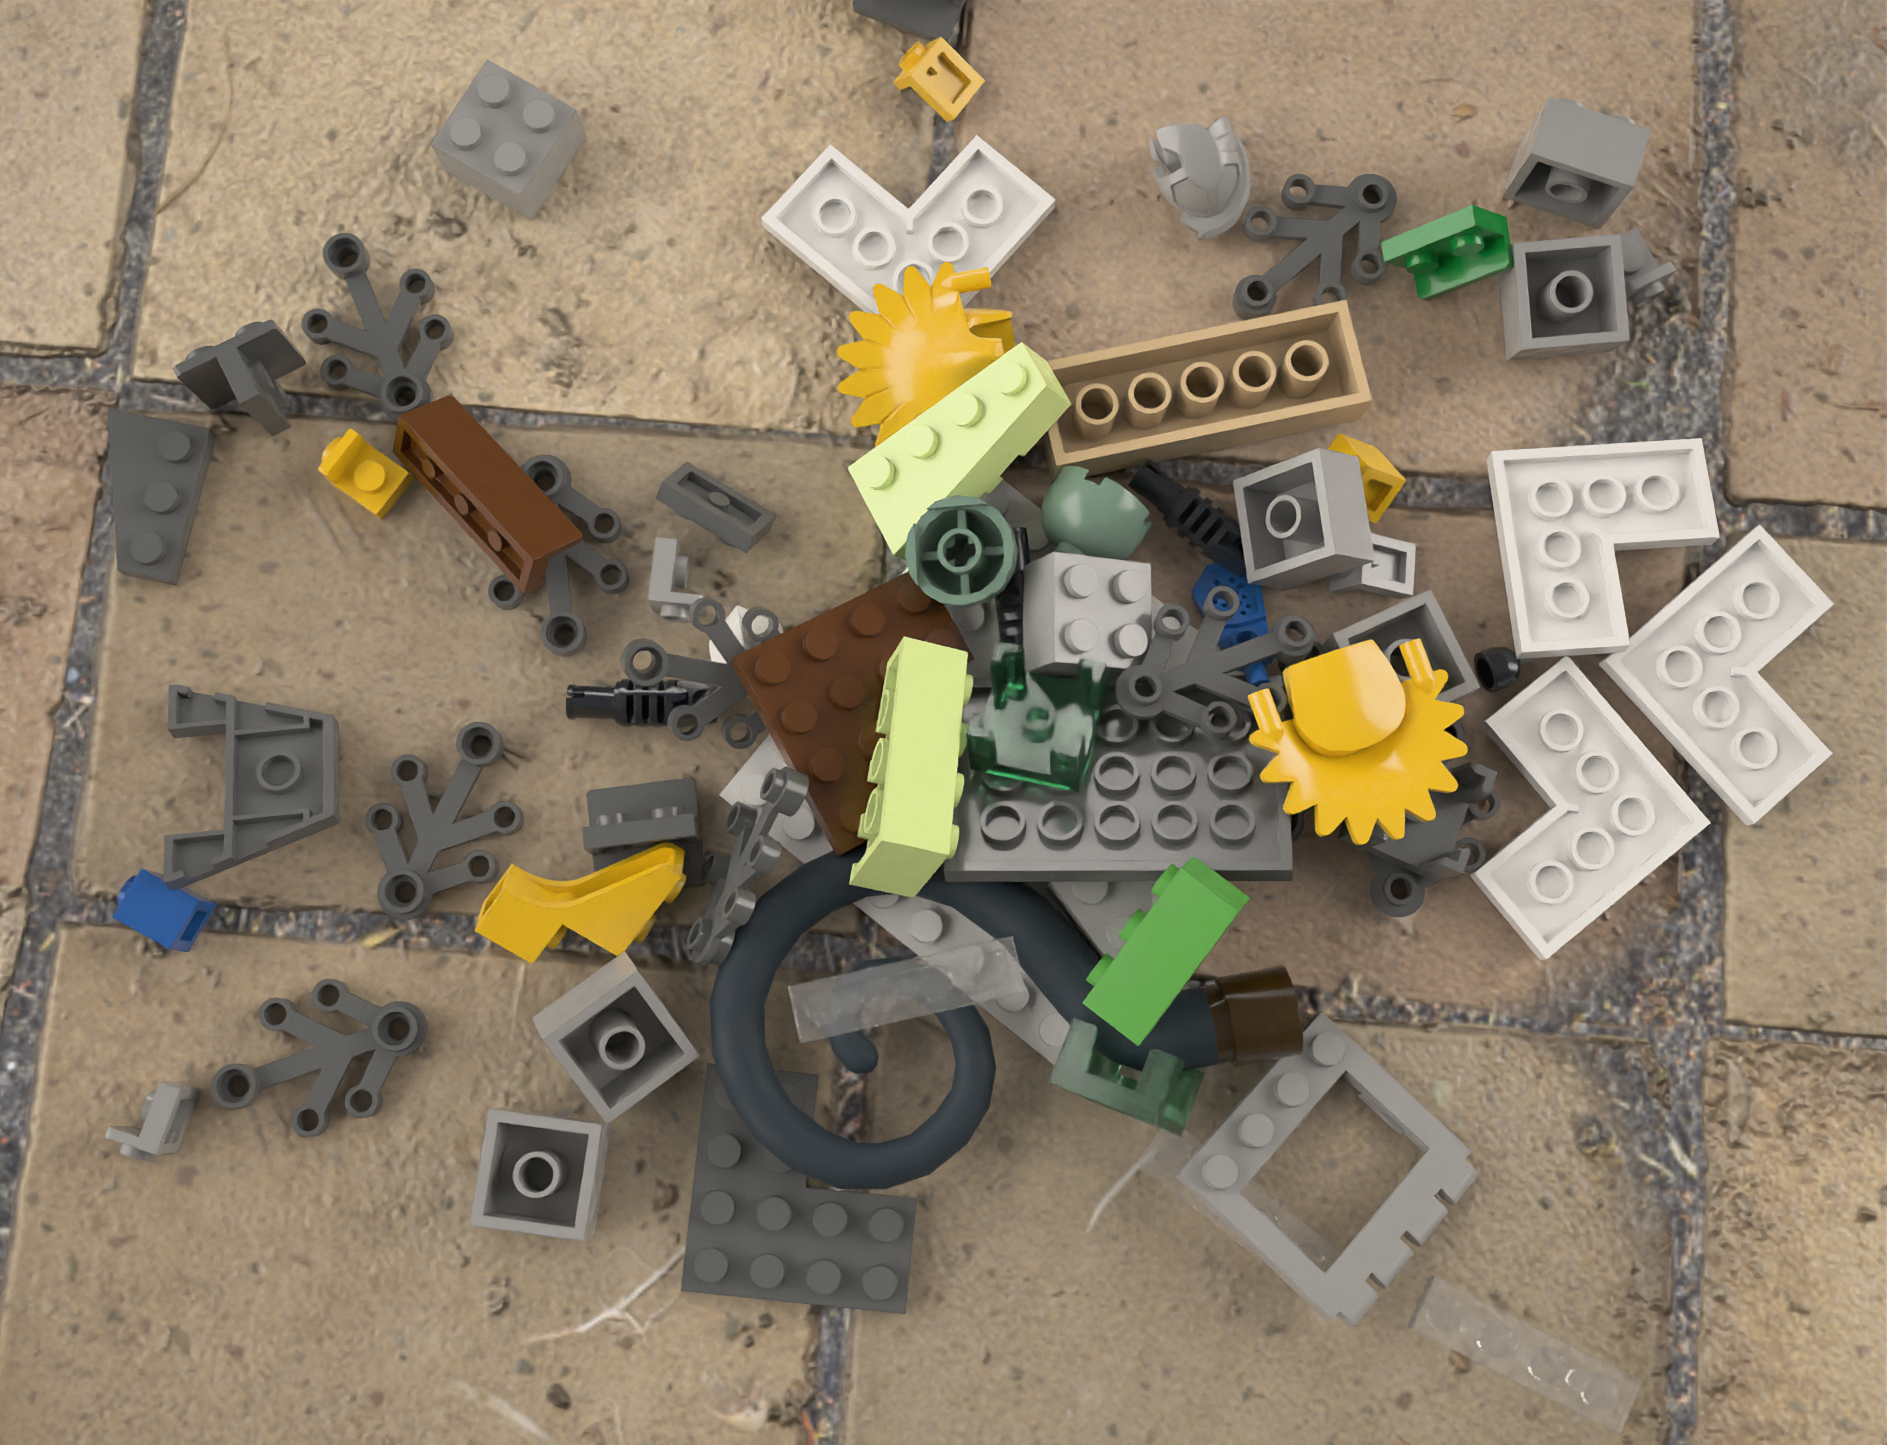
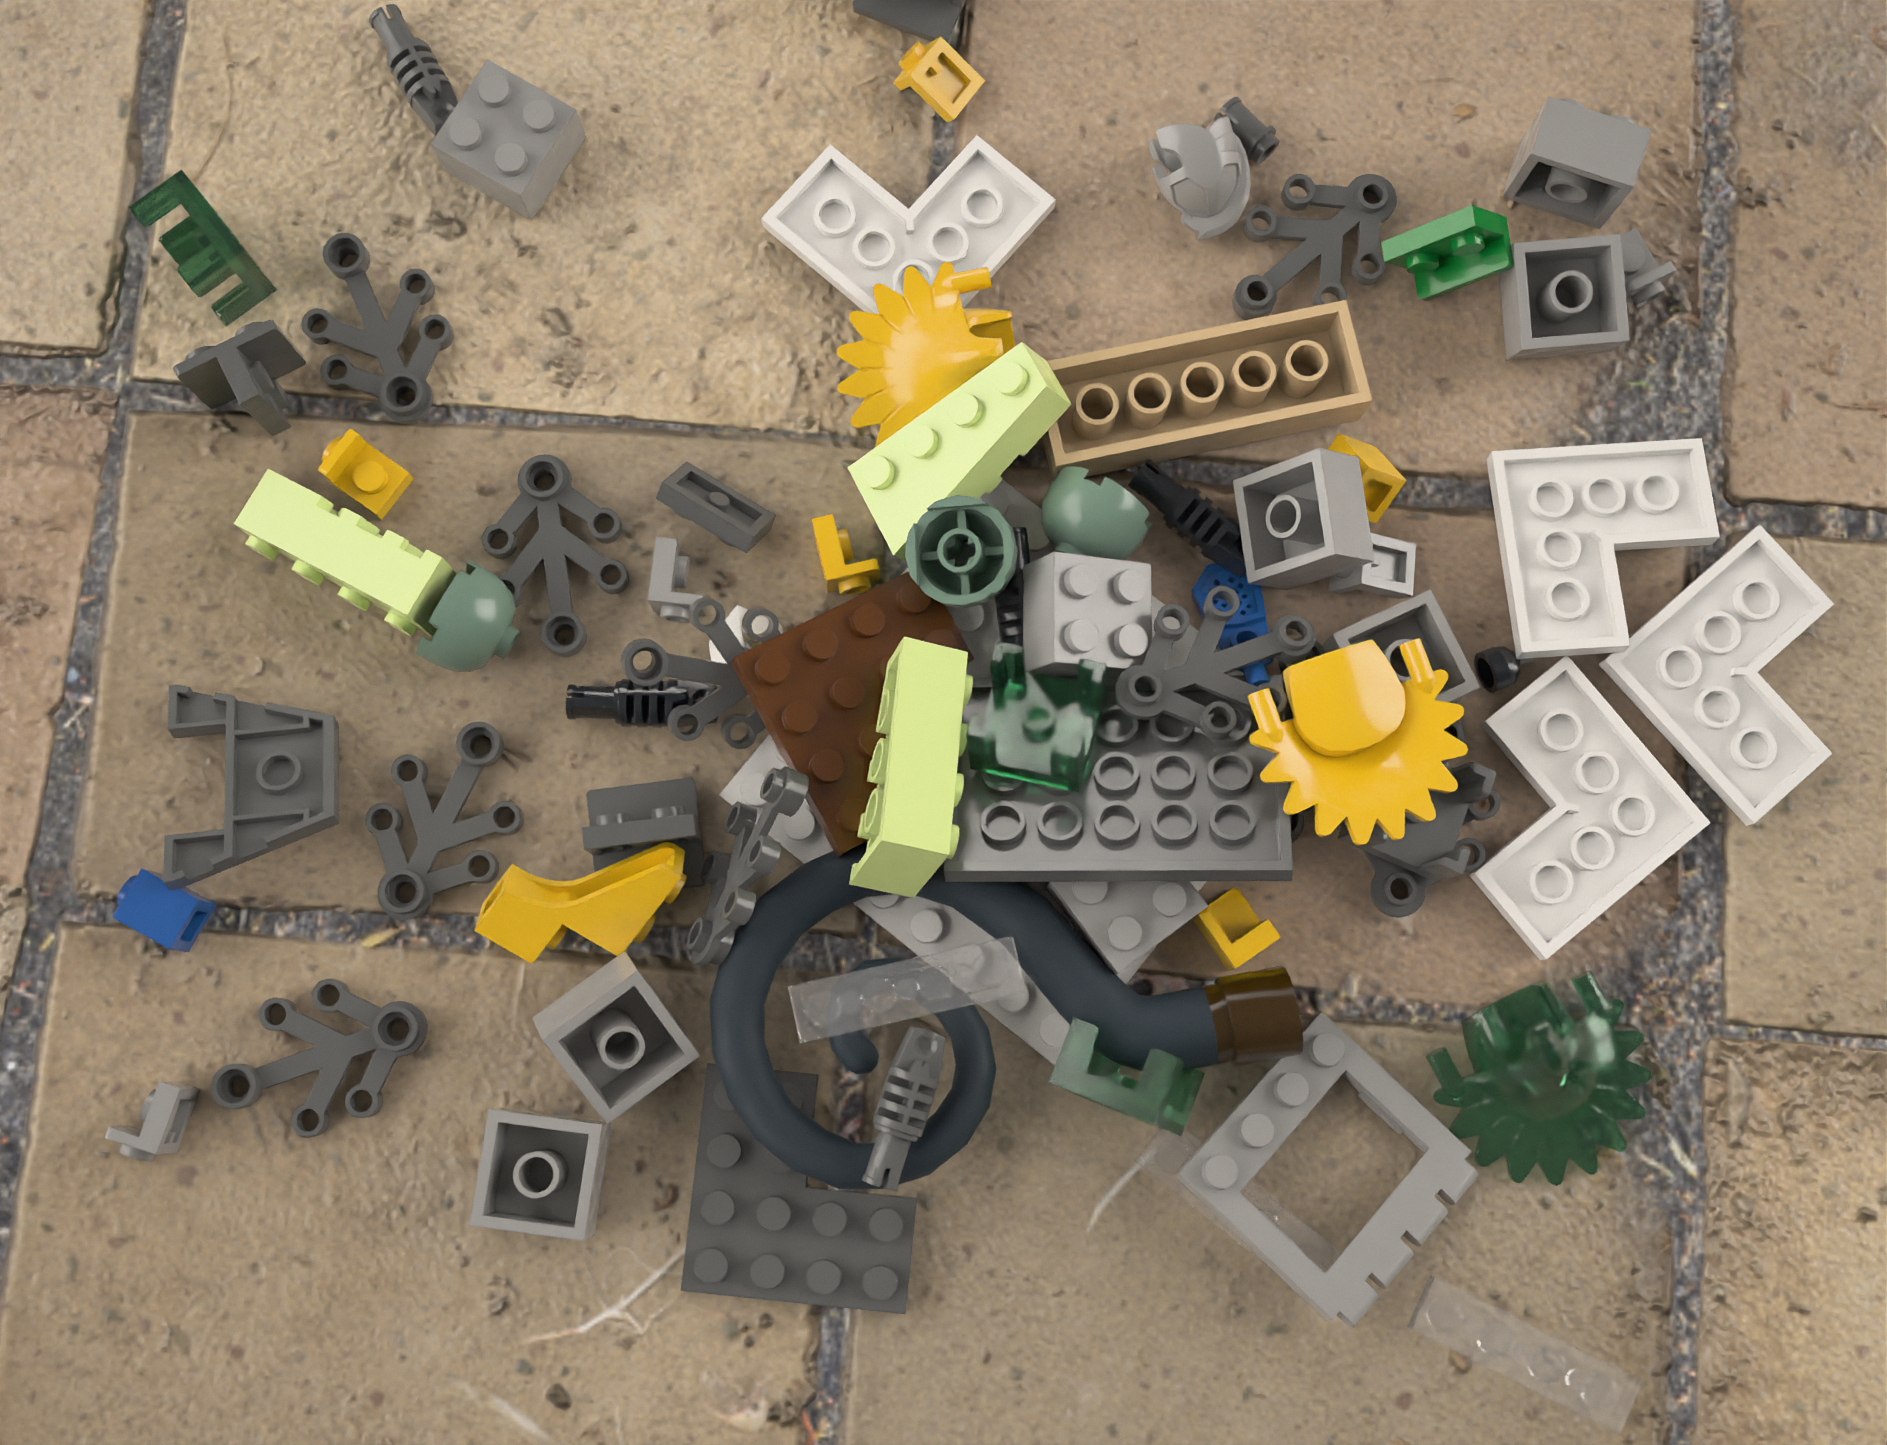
(155, 491): dark grey wing -> none
(204, 247): none -> clear green panel
(345, 551): none -> yellowish green wedge
(414, 68): none -> dark grey hinge
(471, 622): none -> sand green cylinder
(483, 490): reddish brown panel -> none
(833, 551): none -> yellow bracket
(904, 1104): none -> dark grey hinge
(1163, 948): bright green brick -> none
(1234, 929): none -> yellow panel
(1254, 135): none -> dark grey pin
(1543, 1080): none -> clear green piece

